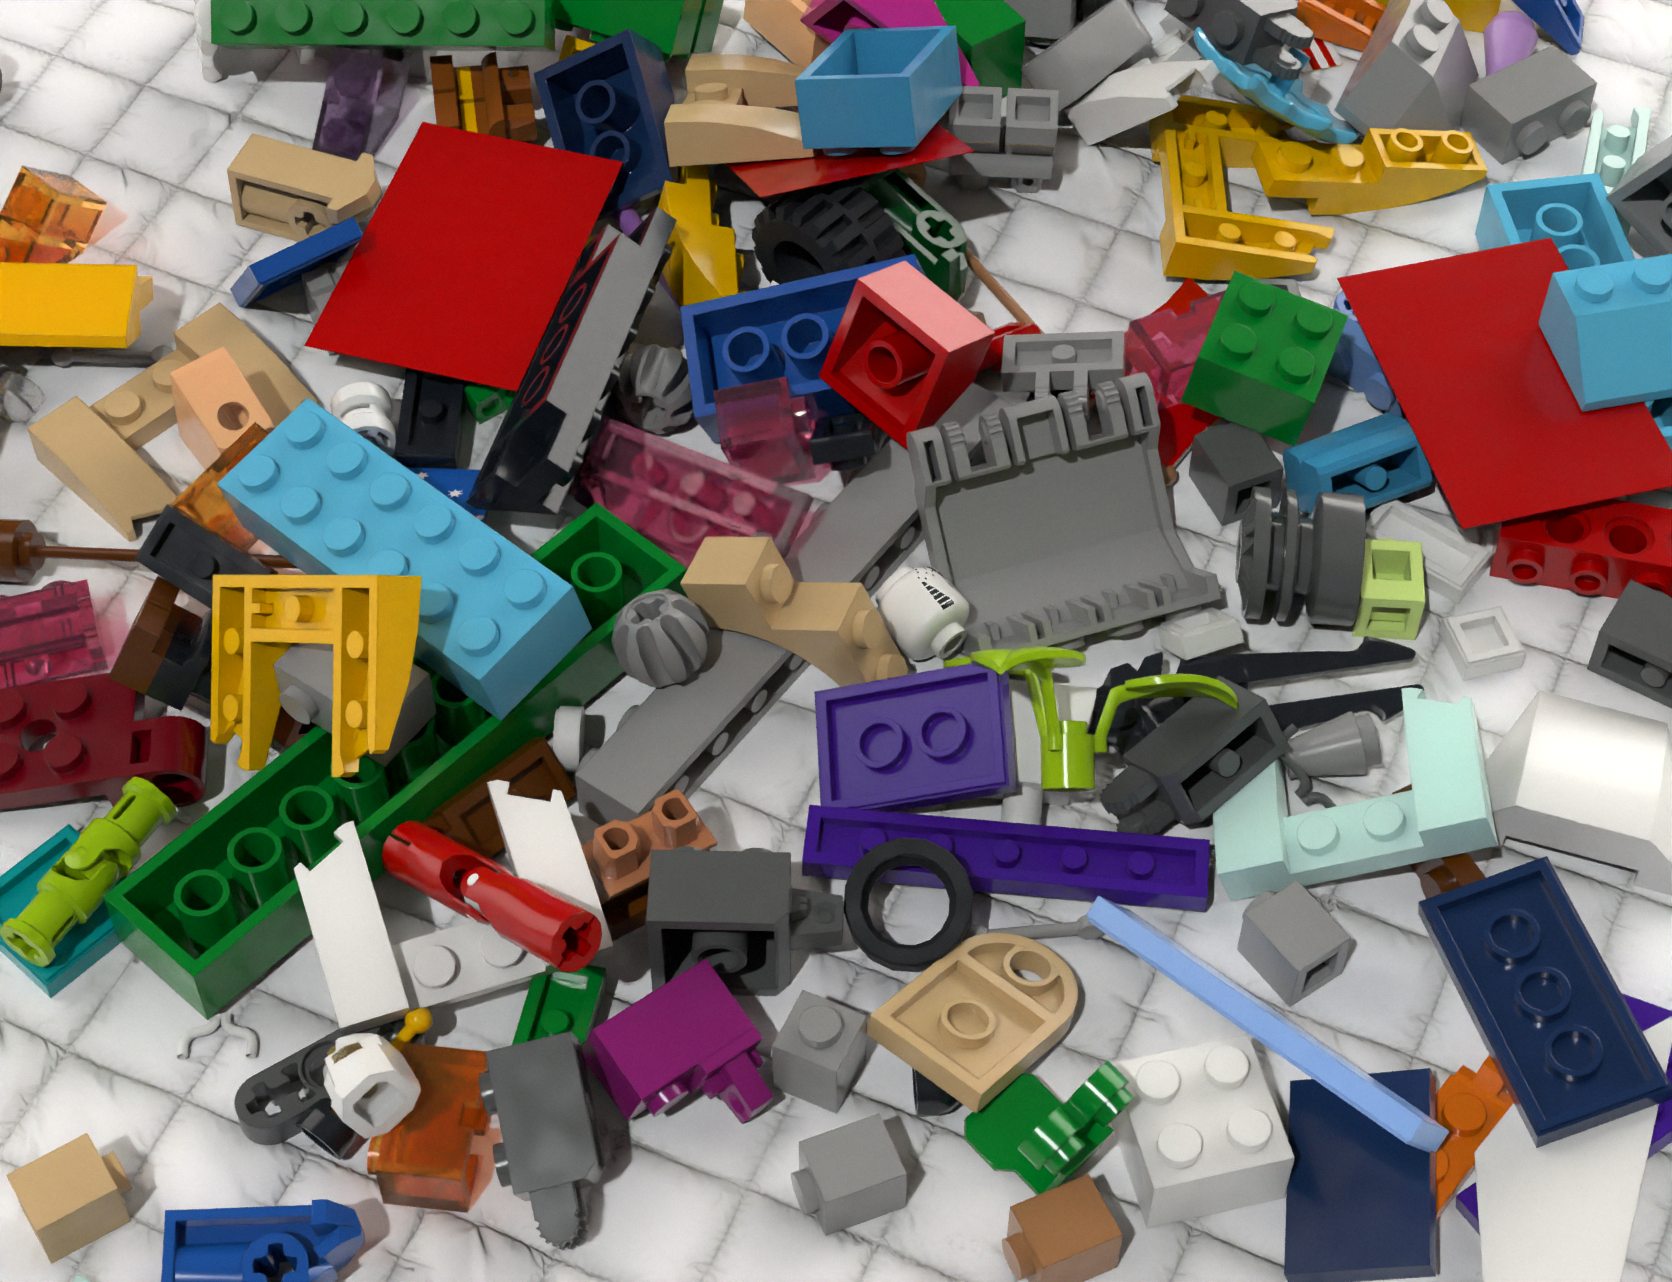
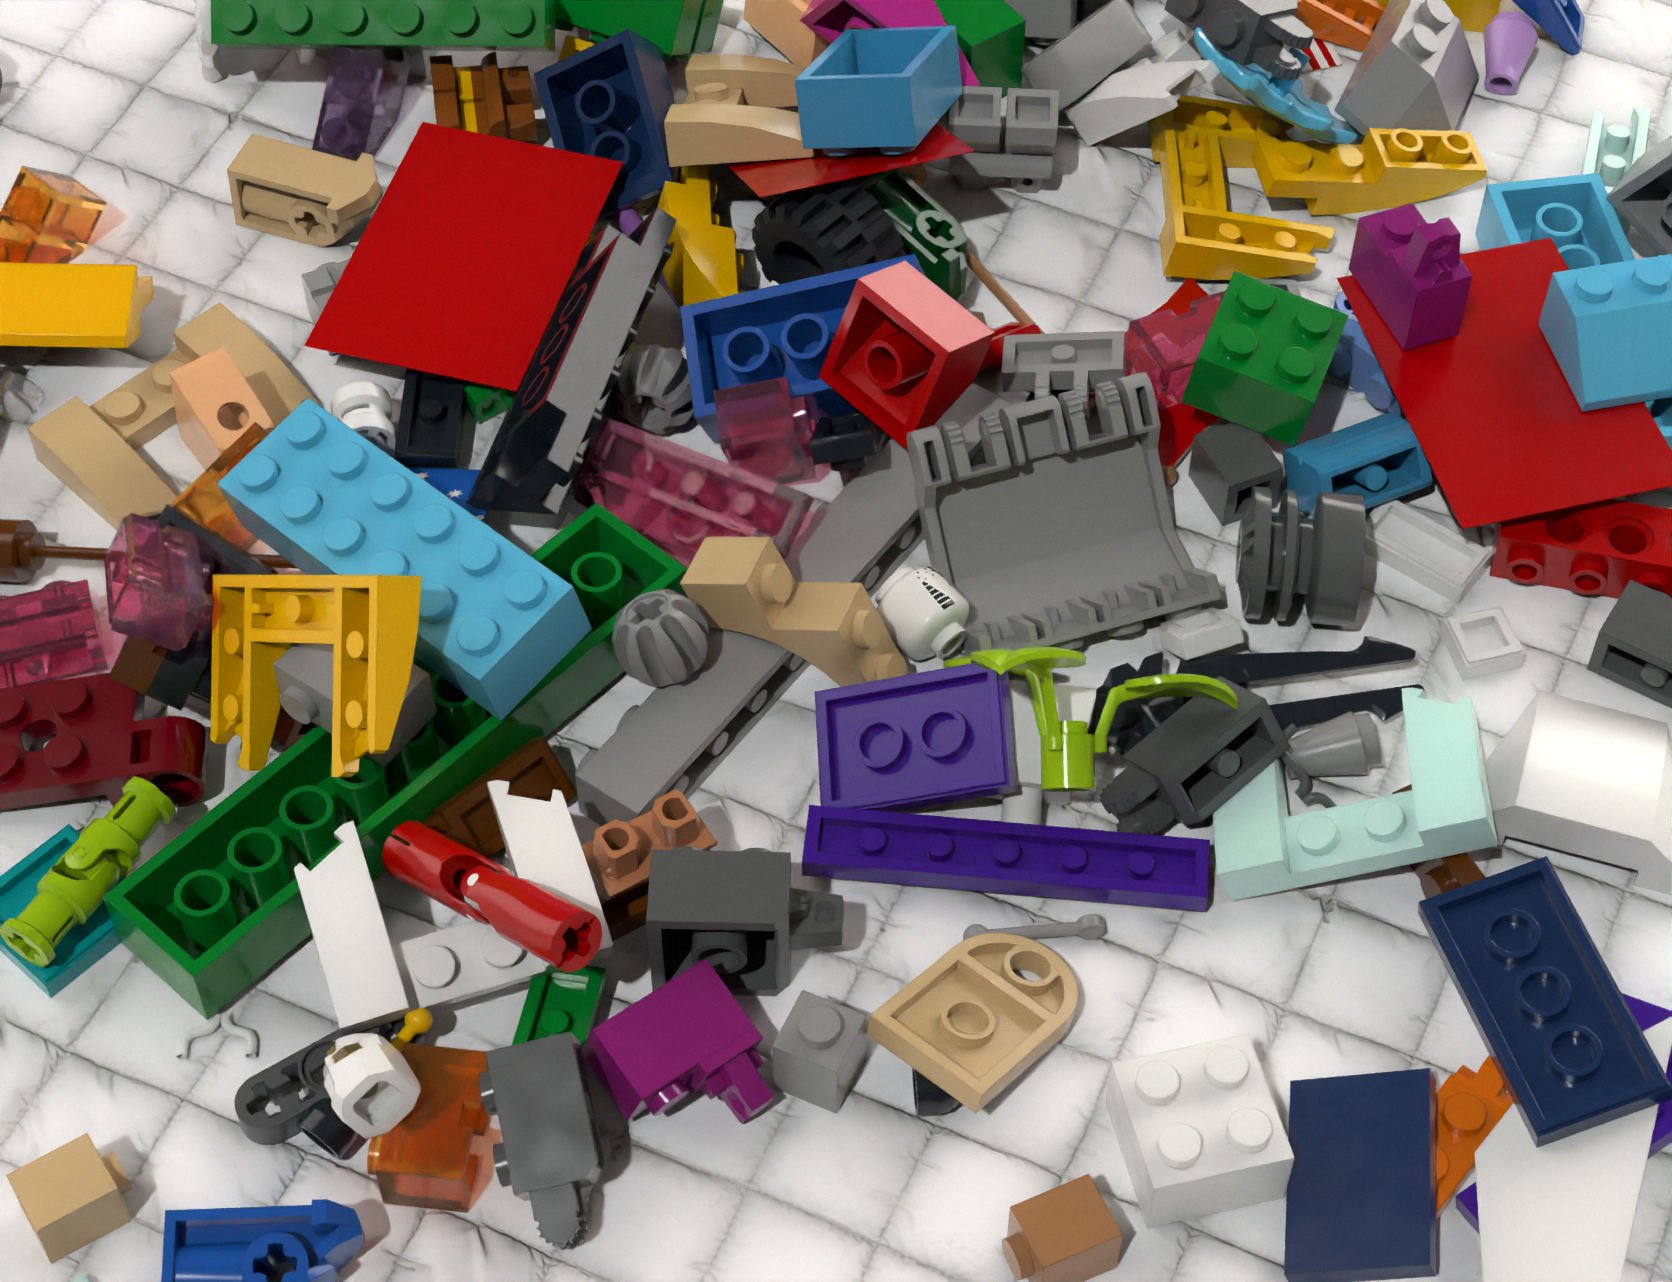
(65, 355): light grey hinge -> none
(156, 583): none -> clear pink brick
(288, 265): blue tile -> none
(569, 736): white tile -> none
(850, 1175): light grey brick -> none
(913, 853): black tyre -> none
(1038, 1135): green piece -> none
(1268, 1026): light blue tile -> none
(1292, 942): light grey brick -> none
(1391, 590): yellowish green brick -> none
(1412, 274): none -> magenta hinge
(1528, 104): light grey brick -> none

